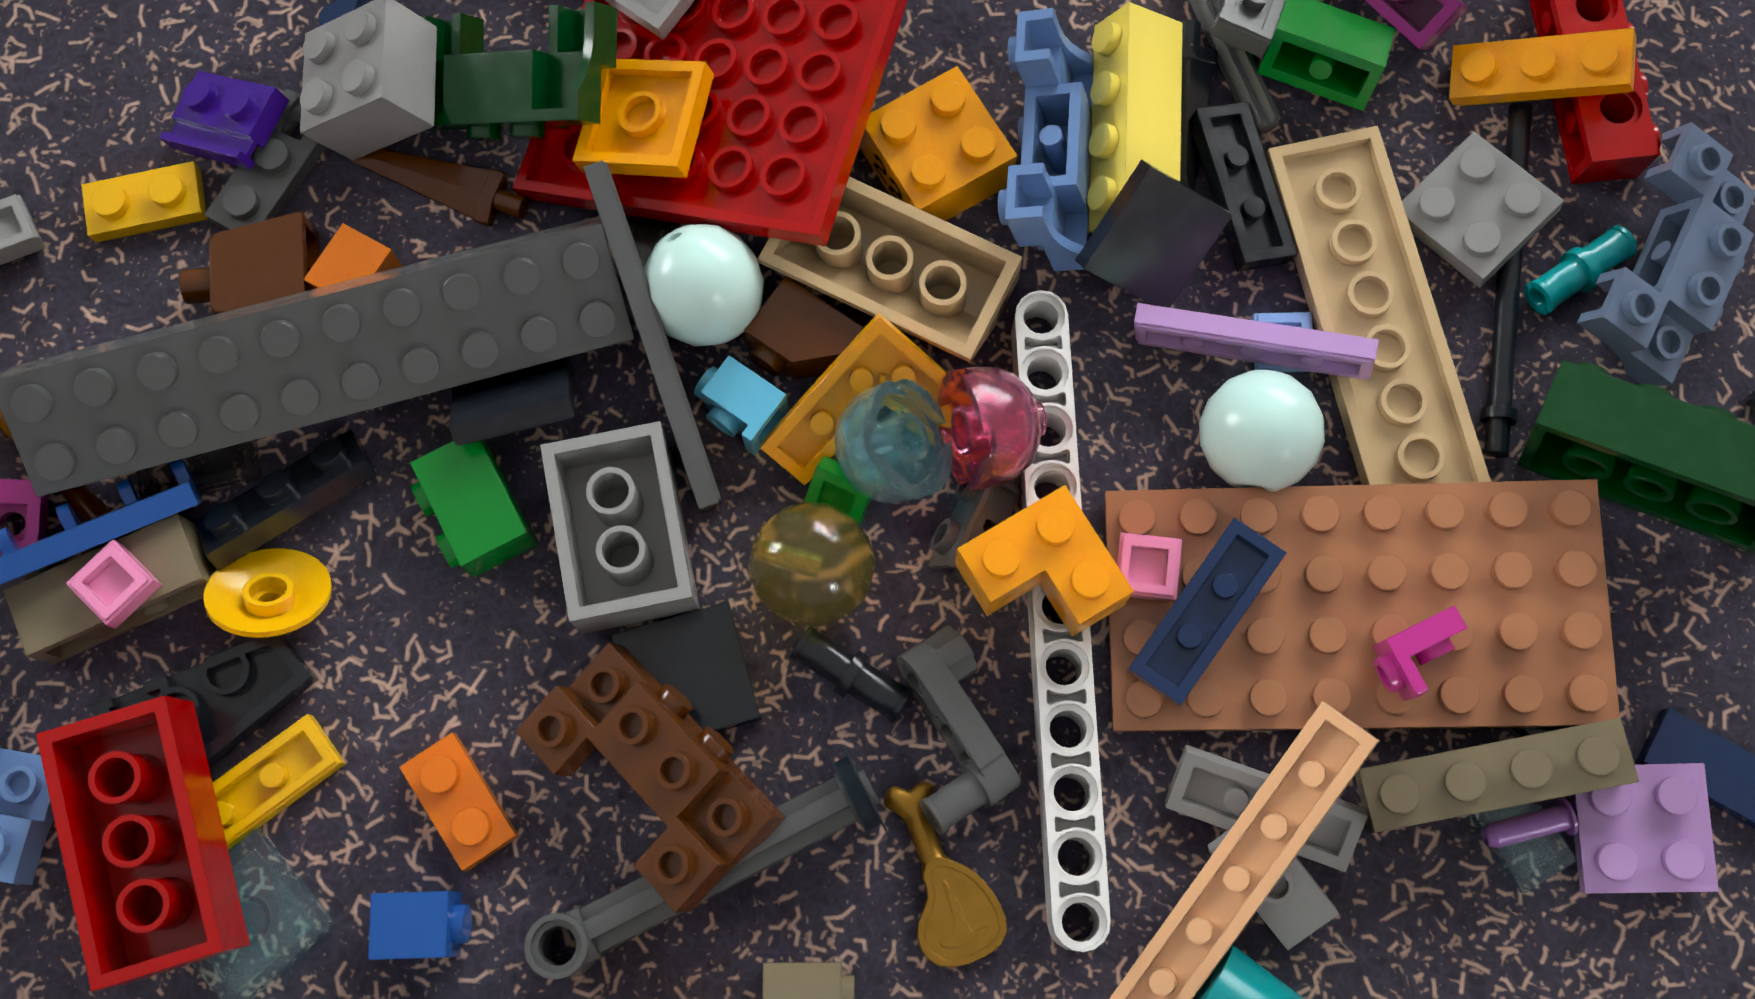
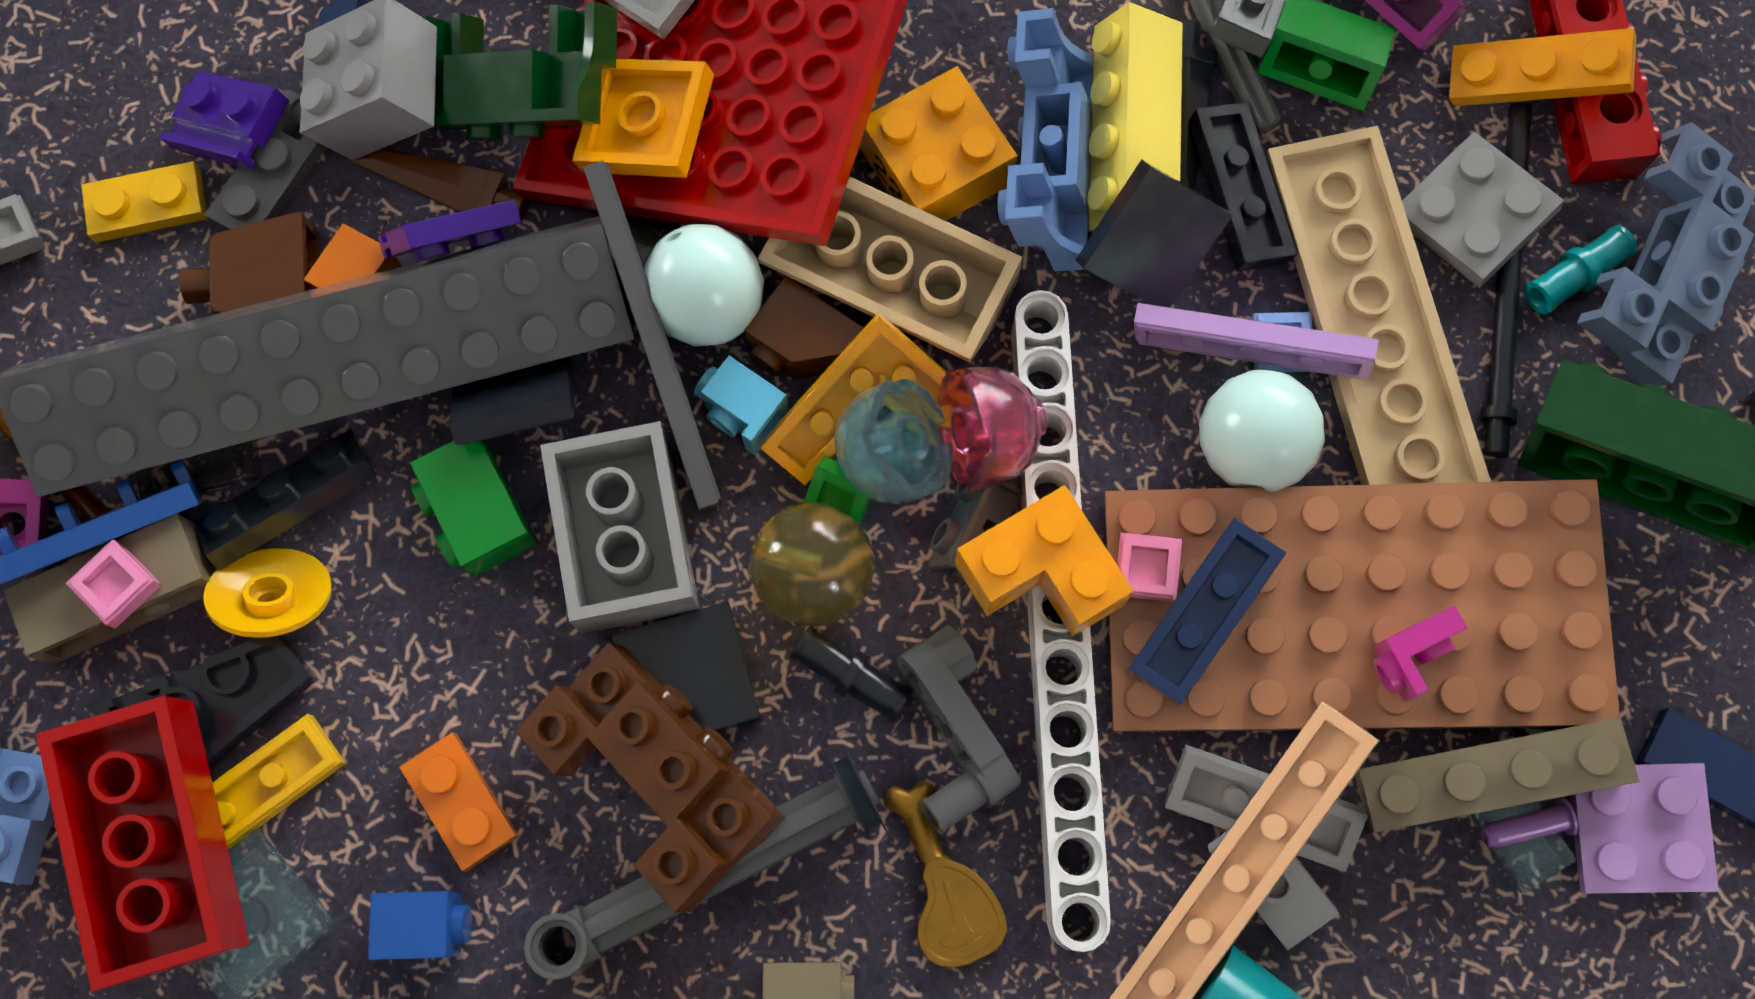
(431, 236): none -> dark purple plate

